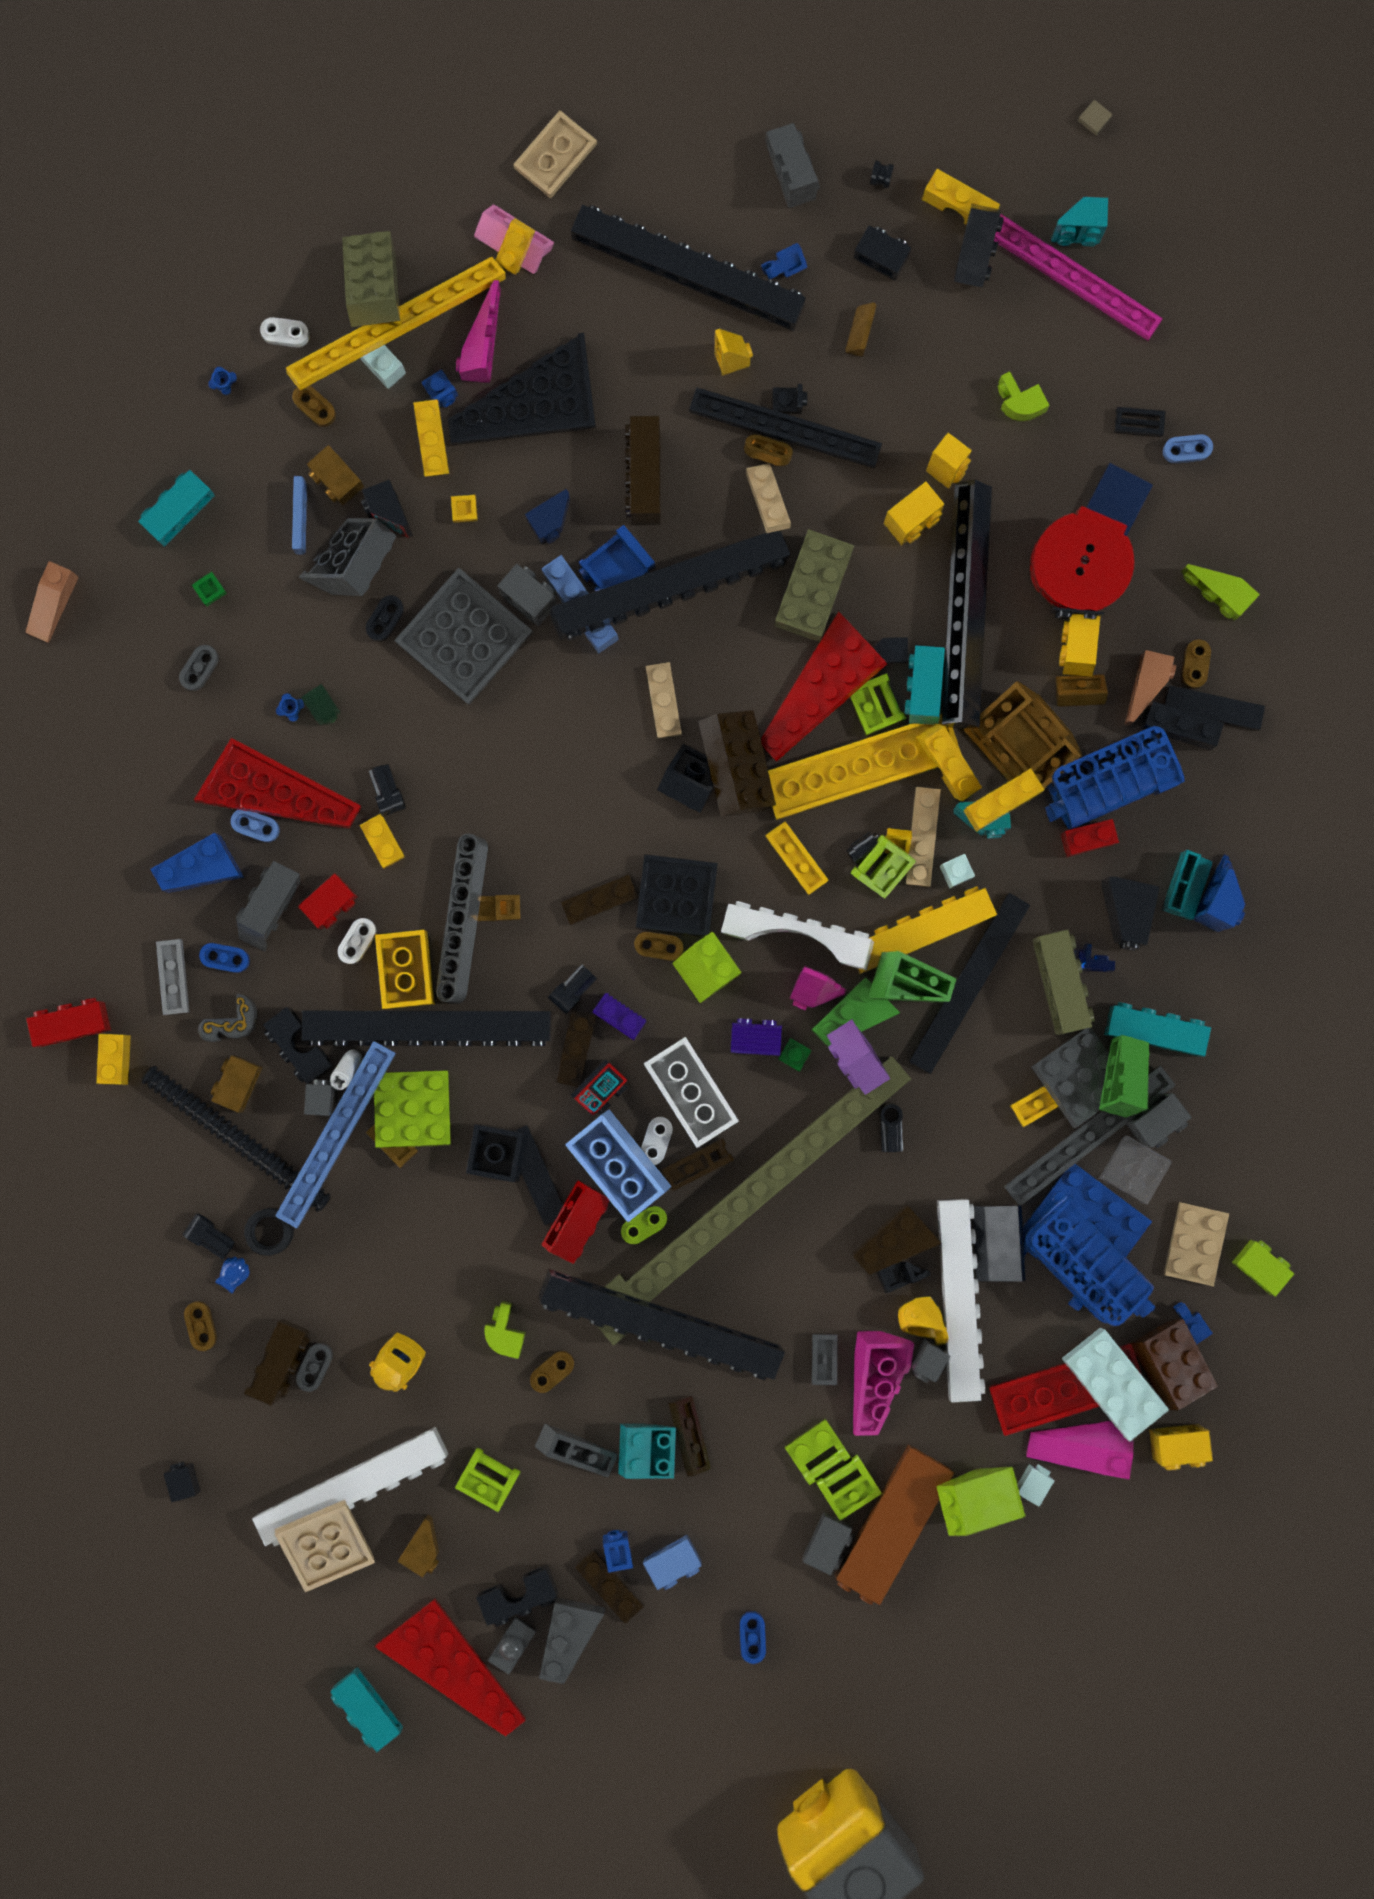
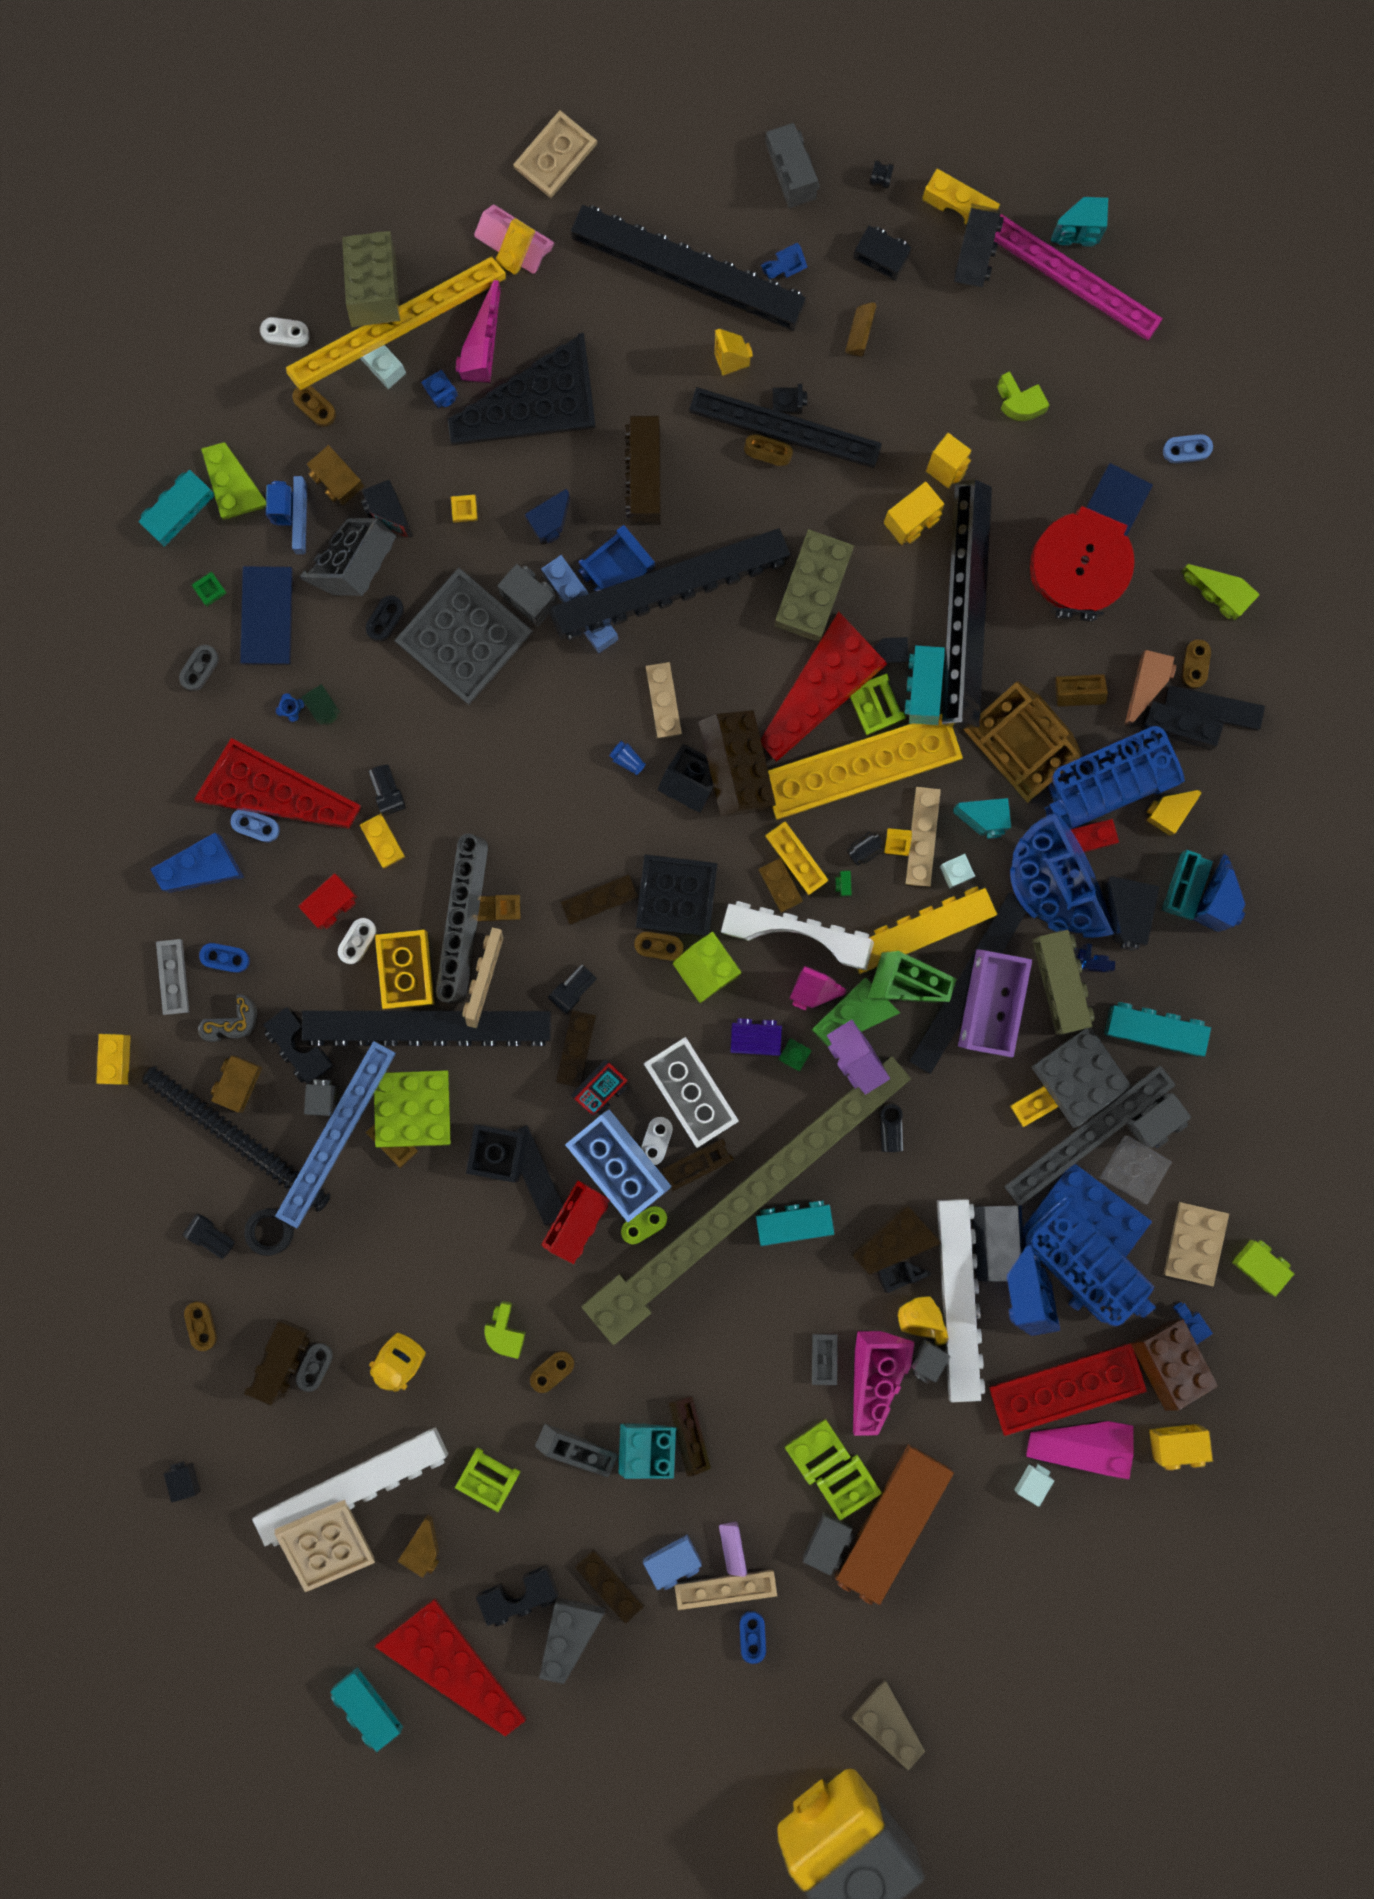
(50, 600): nougat slope -> none
(68, 1023): red brick -> none
(218, 374): blue plate -> none
(230, 483): none -> lime wing
(233, 1273): blue animal -> none
(266, 615): none -> dark blue tile
(266, 904): dark grey wedge -> none
(279, 503): none -> blue brick
(346, 1069): white piece -> none
(431, 437): yellow plate -> none
(480, 986): none -> tan plate
(512, 1645): dark grey tile -> none
(617, 1550): blue bracket -> none
(619, 1016): dark purple brick -> none
(627, 758): none -> blue cone
(660, 1324): black brick -> none
(725, 1589): none -> tan plate
(733, 1549): none -> lavender slope
(768, 498): tan plate -> none
(780, 885): none -> pearl gold plate
(794, 1223): none -> teal brick
(843, 884): none -> green plate
(888, 1725): none -> dark tan wing
(889, 871): lime plate -> none
(955, 770): yellow arch -> none
(980, 1500): lime slope -> none
(984, 1001): none -> medium lavender piece
(1003, 800): yellow brick -> none
(1032, 1296): none -> blue wedge
(1058, 881): none -> blue brick
(1081, 641): yellow brick -> none
(1095, 117): dark tan tile -> none
(1115, 1384): light aqua brick -> none
(1126, 1077): bright green wedge -> none
(1141, 422): black tile -> none
(1171, 811): none -> yellow slope

